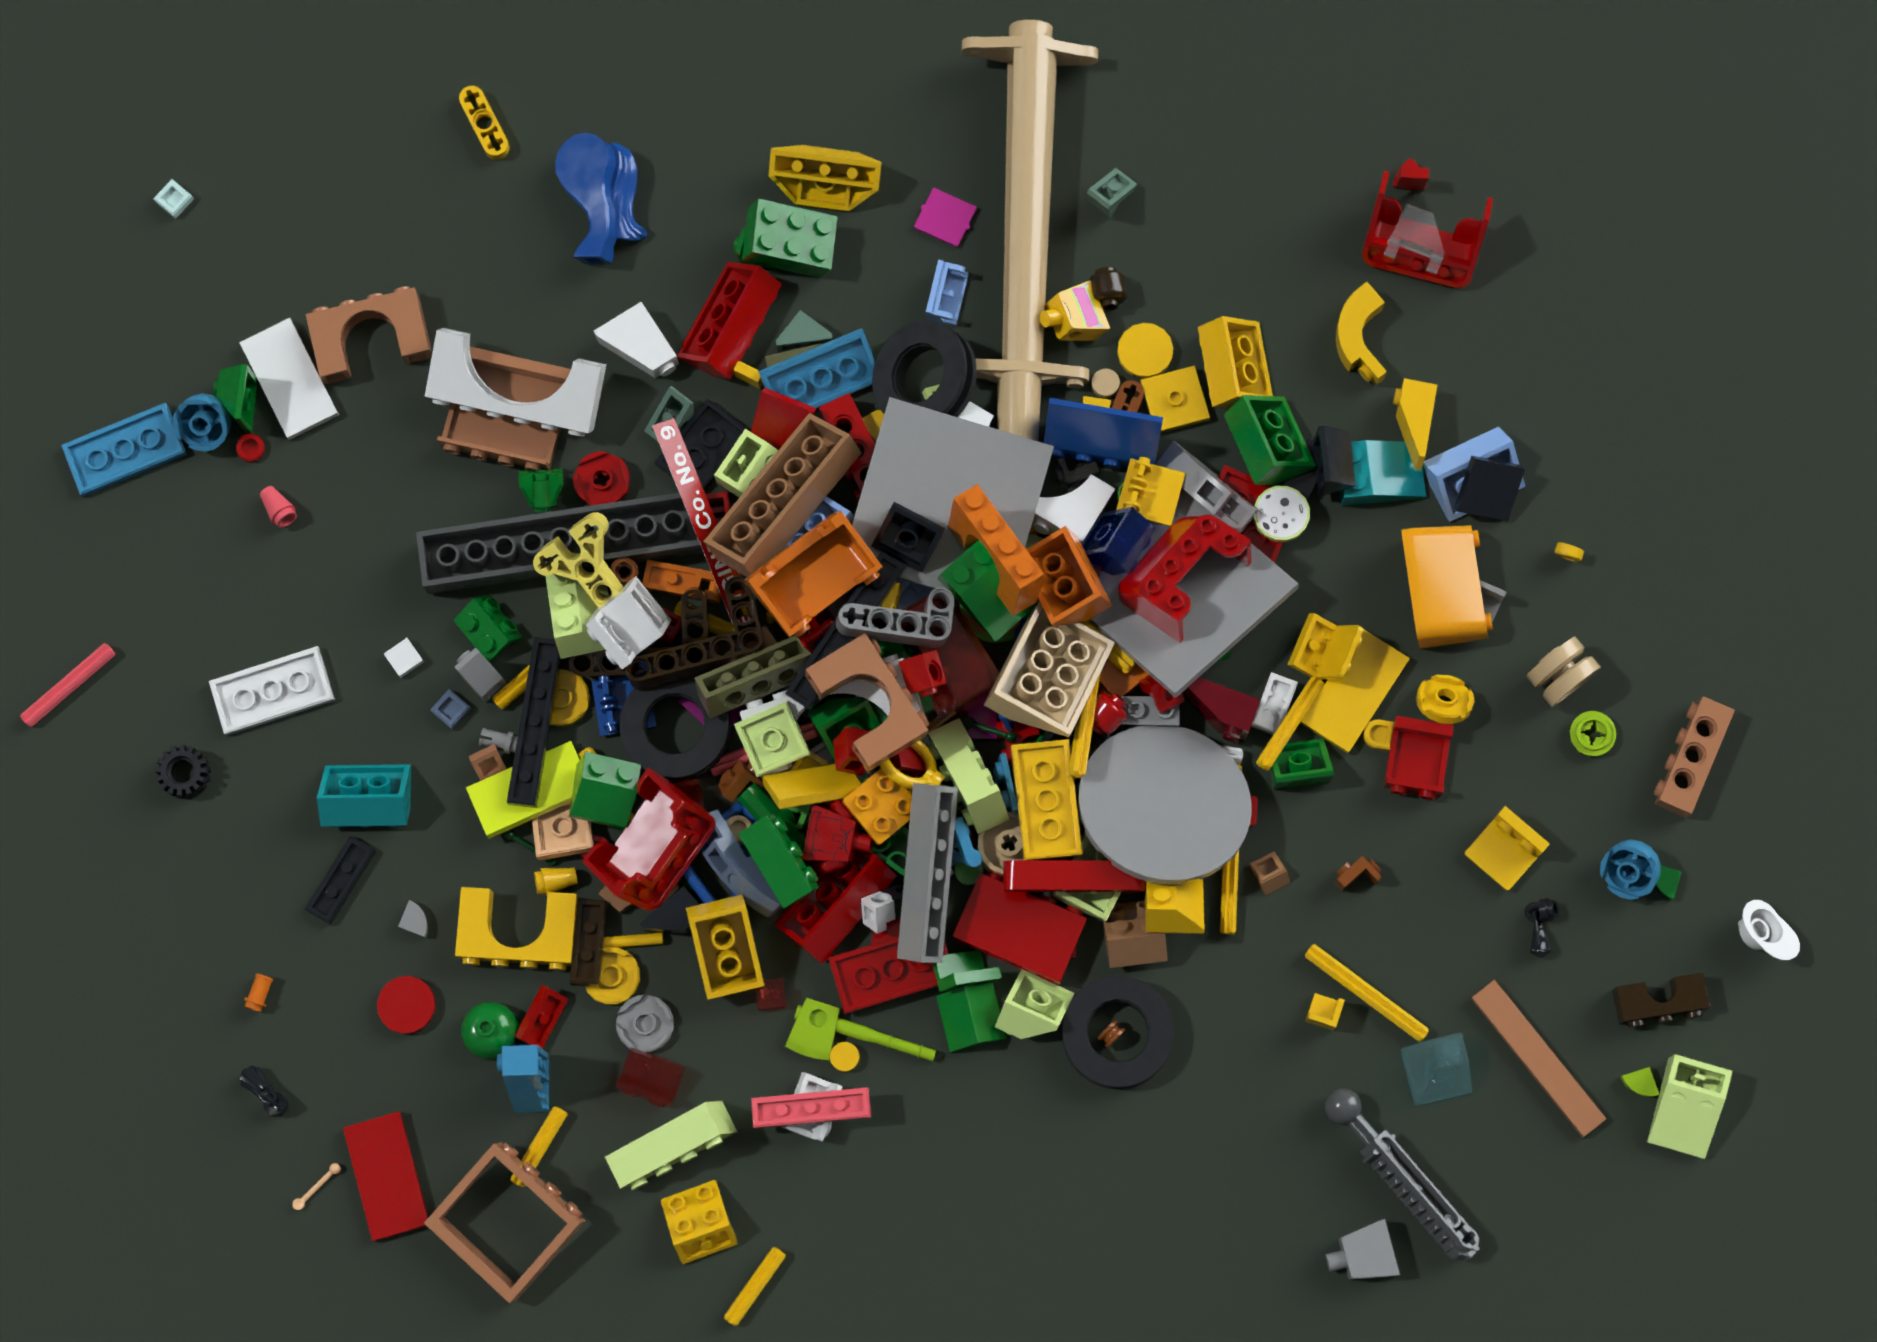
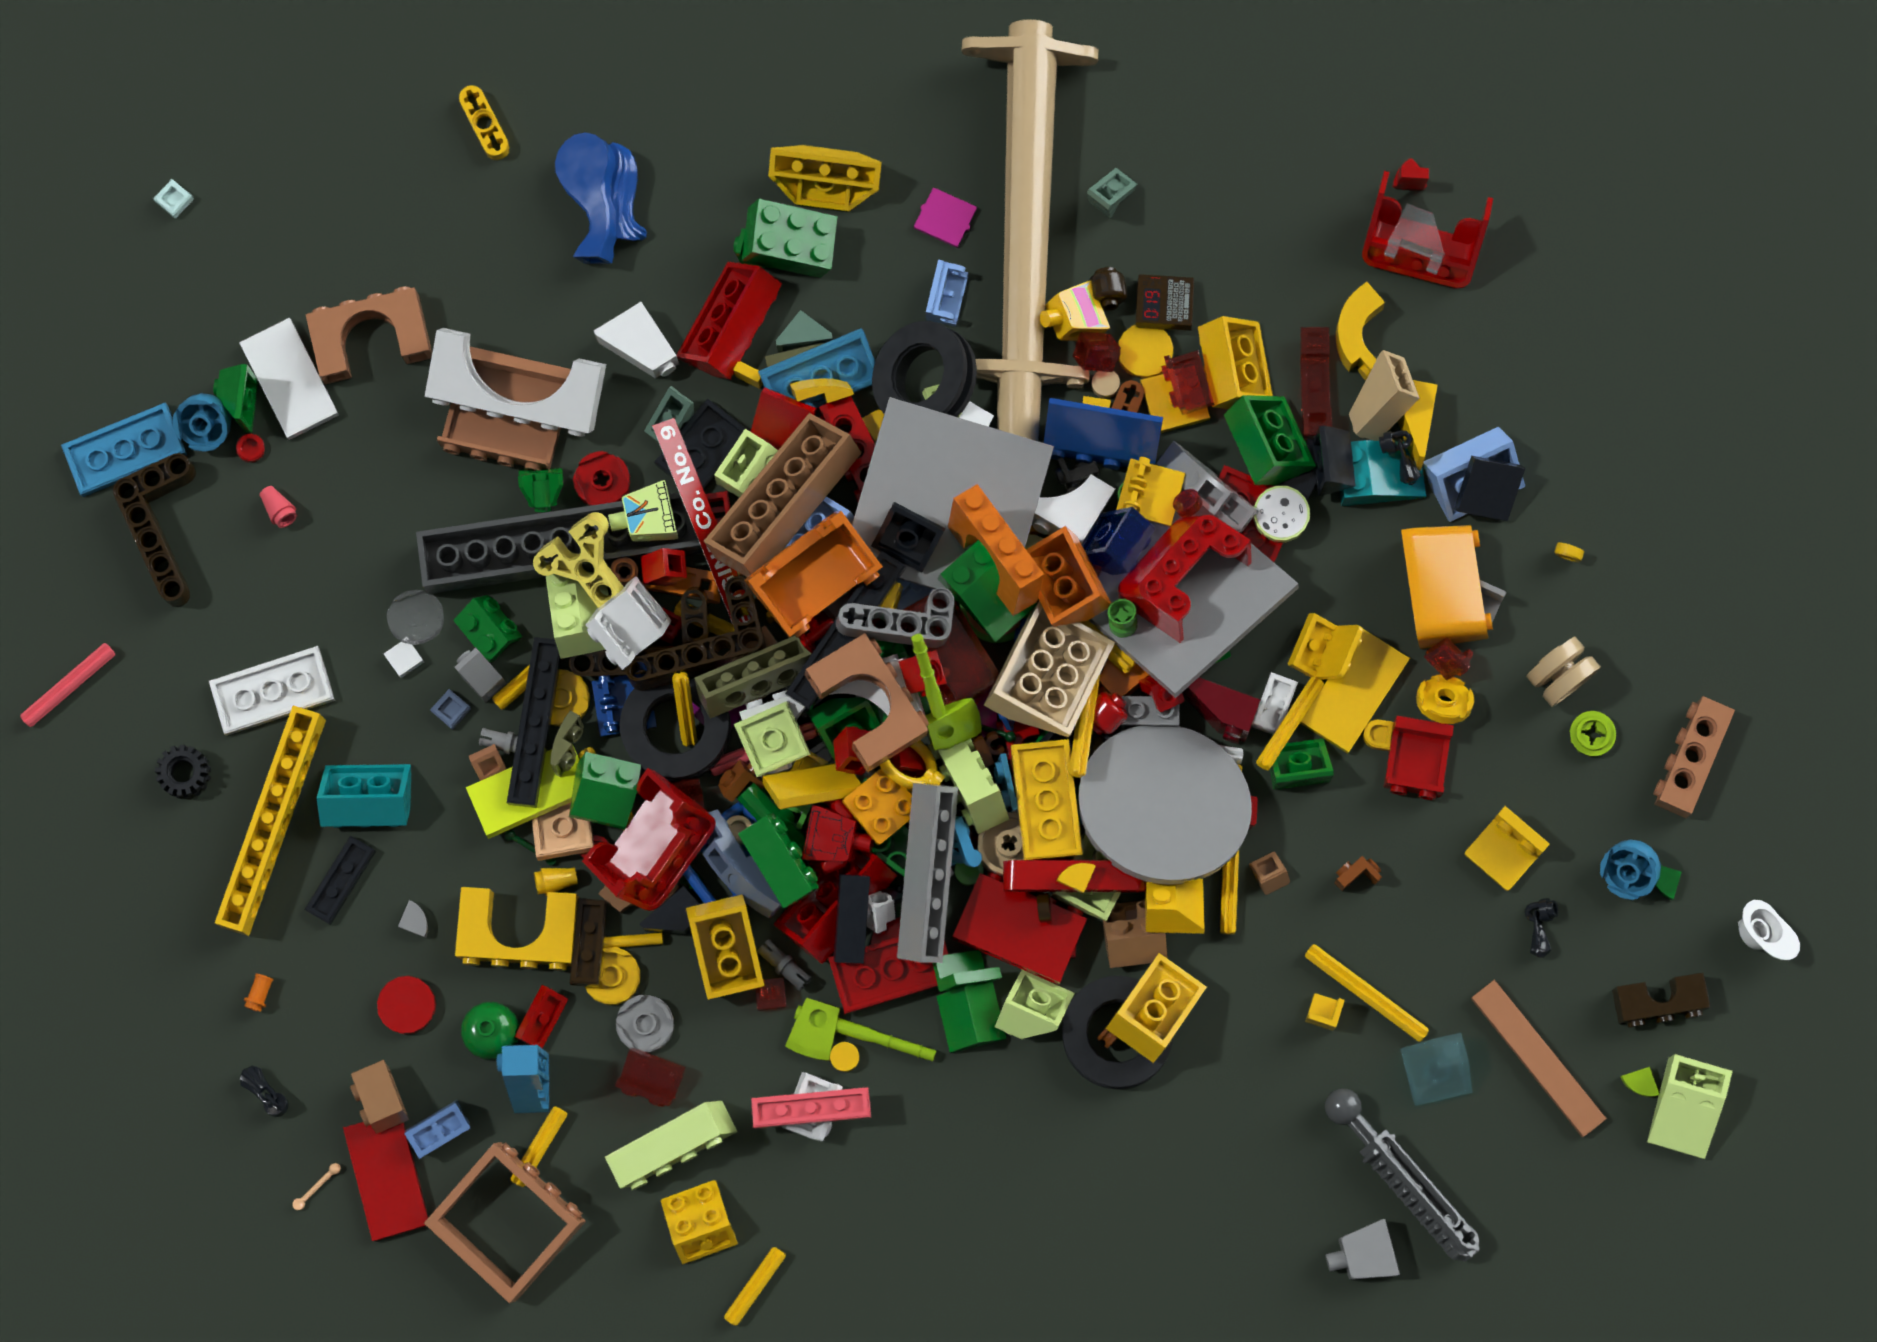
(150, 527): none -> dark brown beam
(270, 821): none -> yellow brick
(379, 1097): none -> medium nougat brick
(415, 617): none -> clear tile
(437, 1129): none -> medium blue hinge
(563, 752): none -> olive slope
(647, 514): none -> yellowish green torso
(664, 567): none -> red brick
(684, 709): none -> yellow axle
(784, 965): none -> dark grey pin
(829, 388): none -> yellow slope
(851, 918): none -> black tile
(947, 723): none -> lime piece
(983, 746): none -> reddish brown tile
(1044, 908): none -> dark brown tile
(1077, 876): none -> yellow tile
(1096, 352): none -> clear red brick
(1125, 612): none -> bright green wheel
(1156, 1008): none -> yellow slope
(1164, 302): none -> dark brown tile
(1187, 503): none -> clear red tile
(1188, 382): none -> clear red bracket
(1315, 379): none -> clear red slope
(1384, 397): none -> tan slope
(1408, 471): none -> black piece
(1448, 659): none -> clear red bracket

